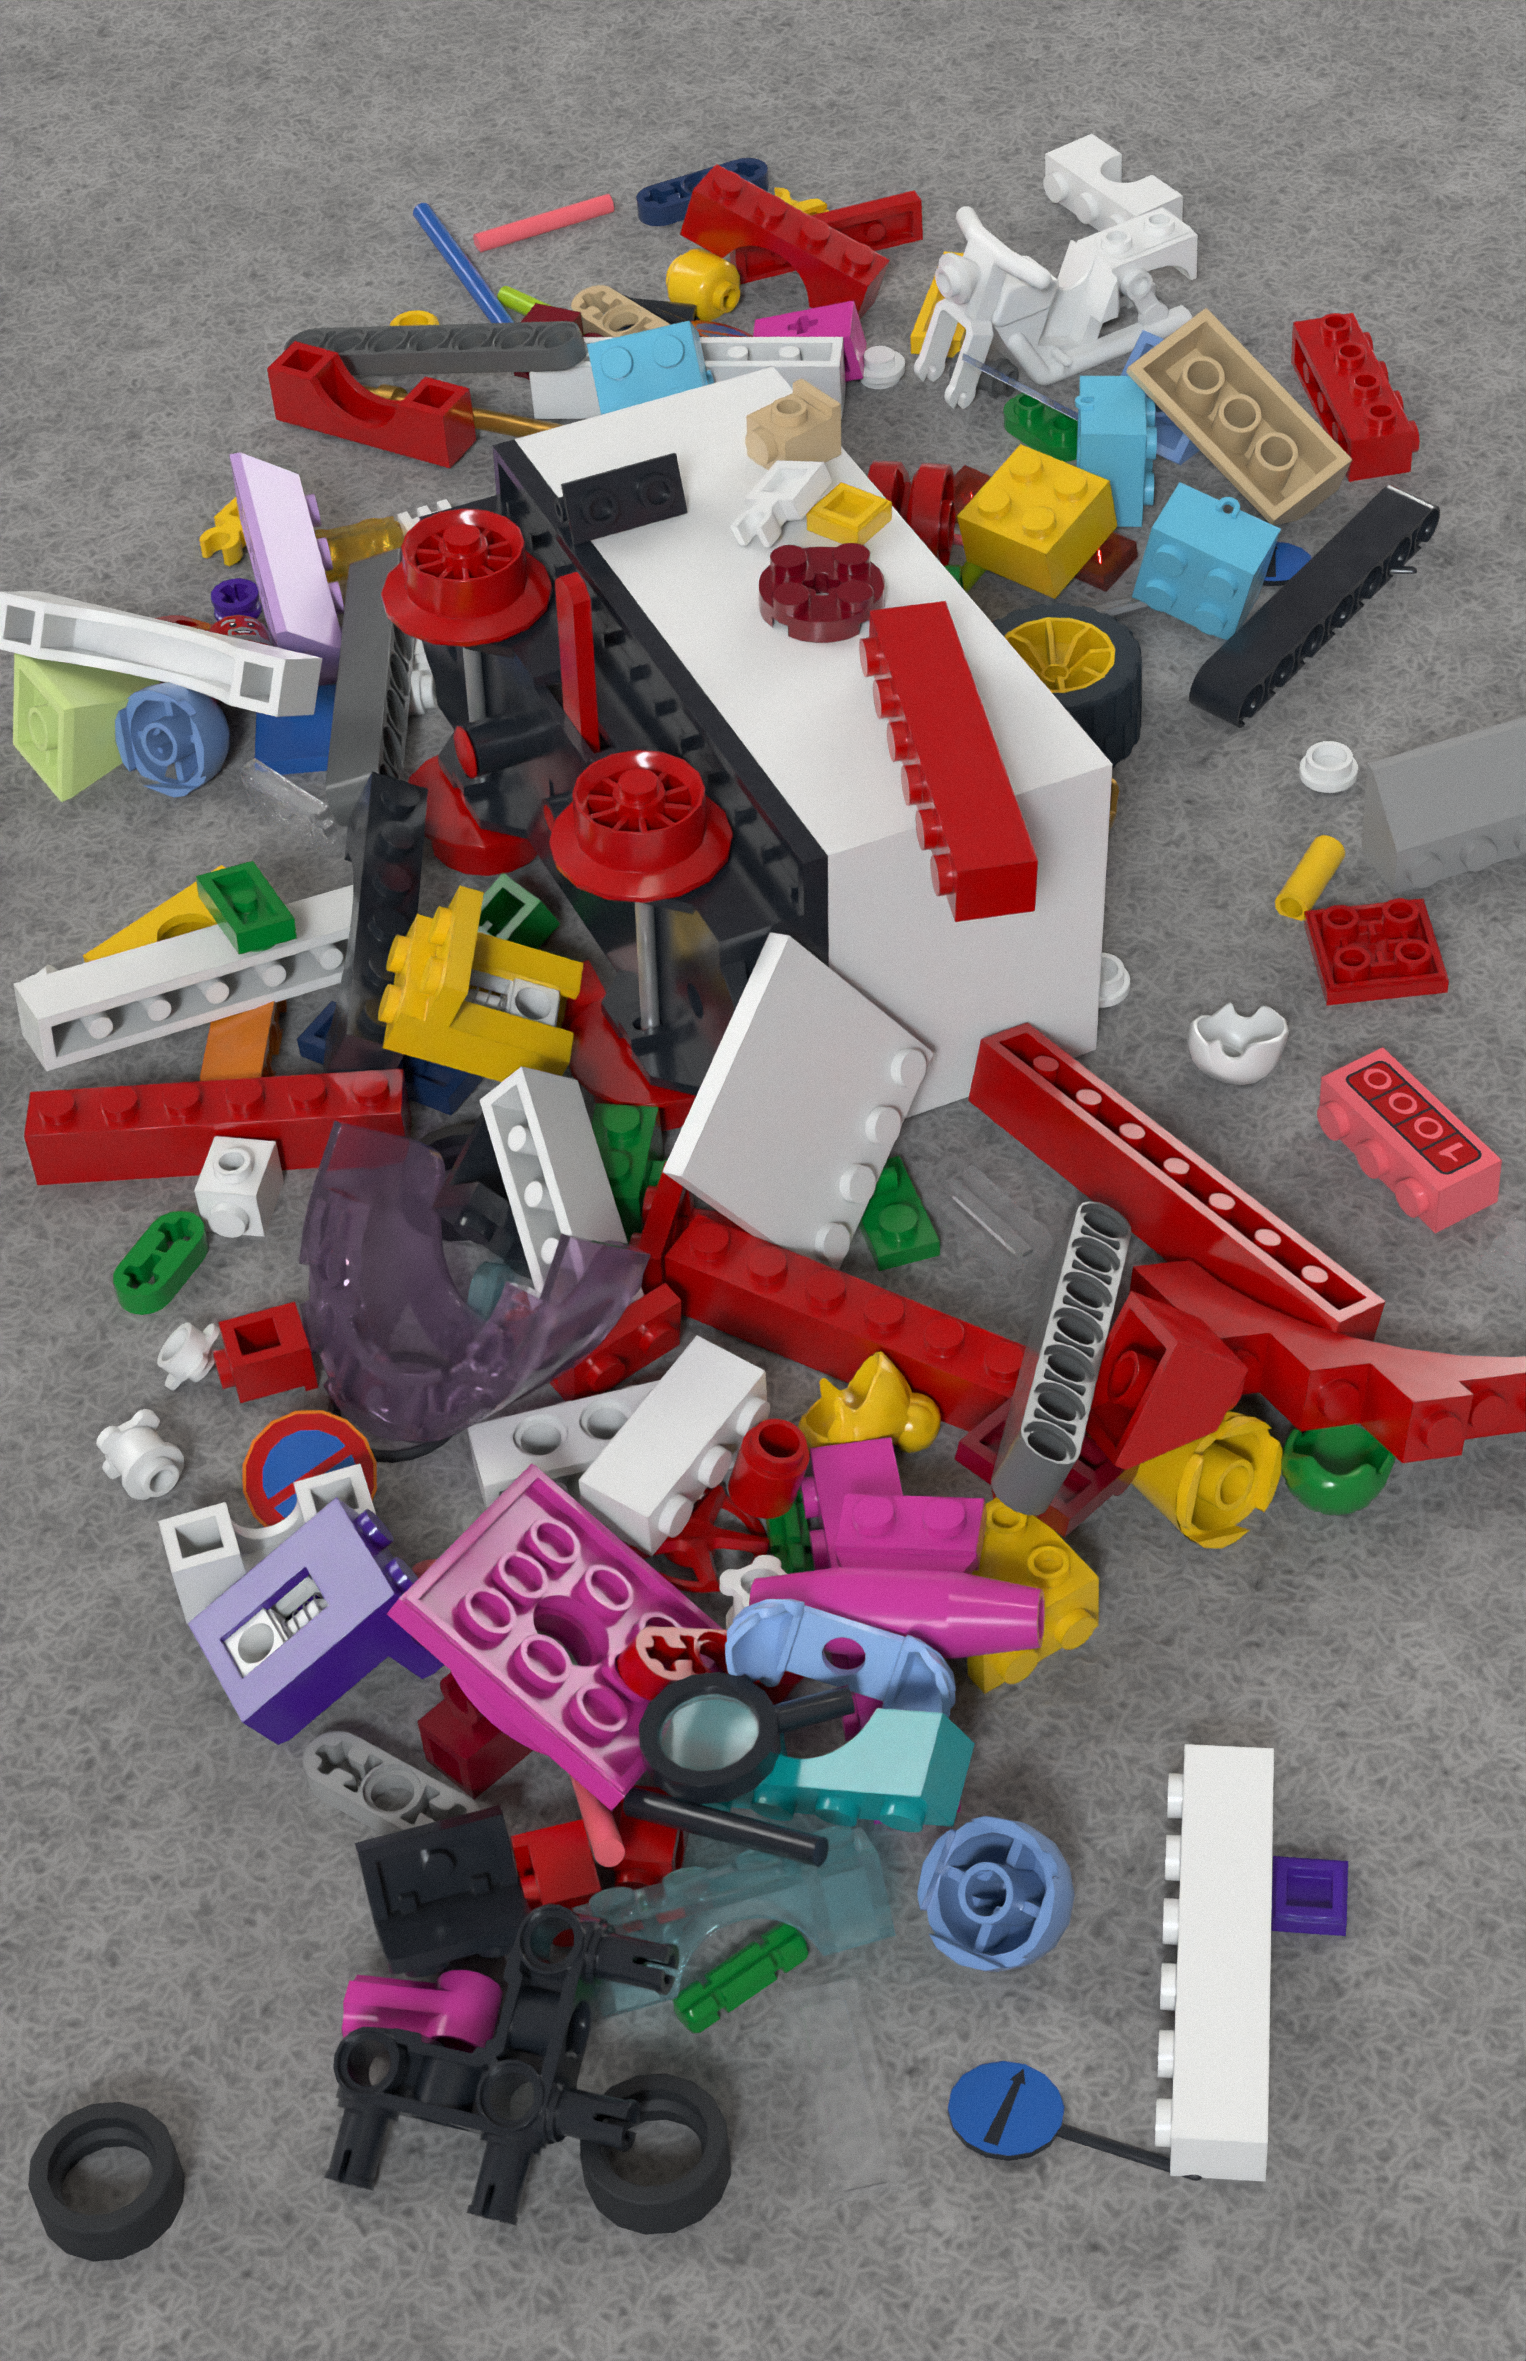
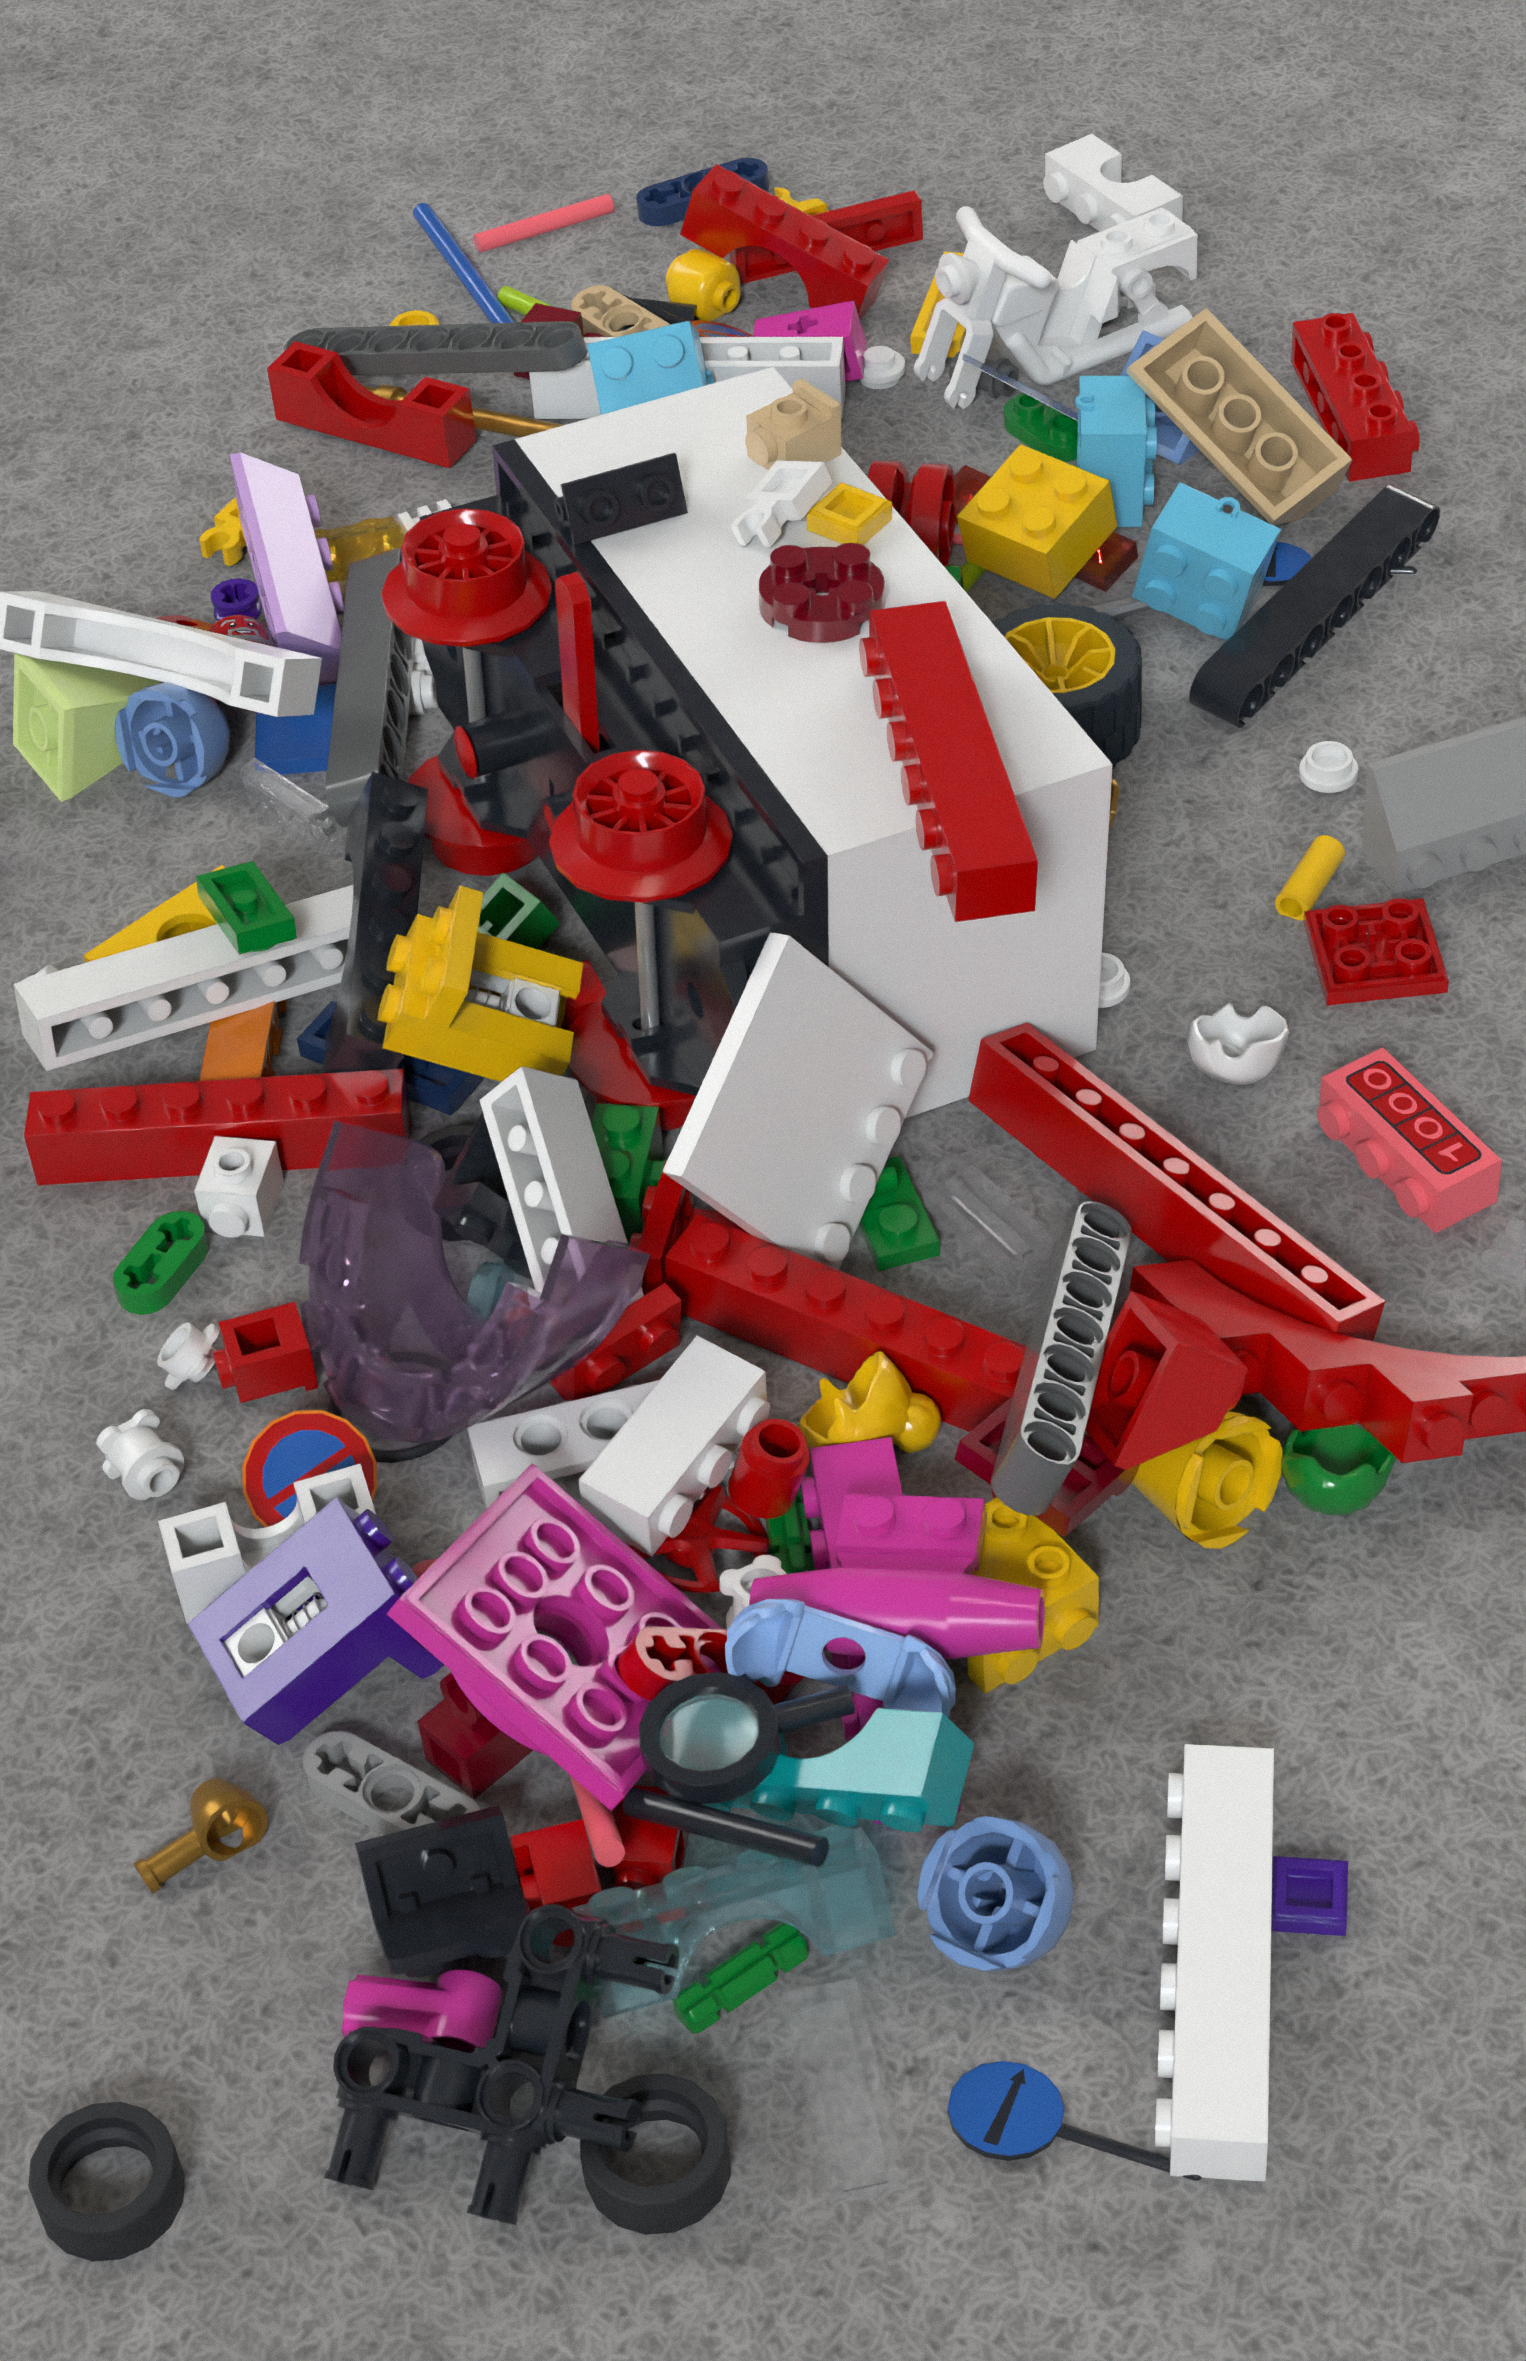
(215, 1811): none -> pearl gold bar

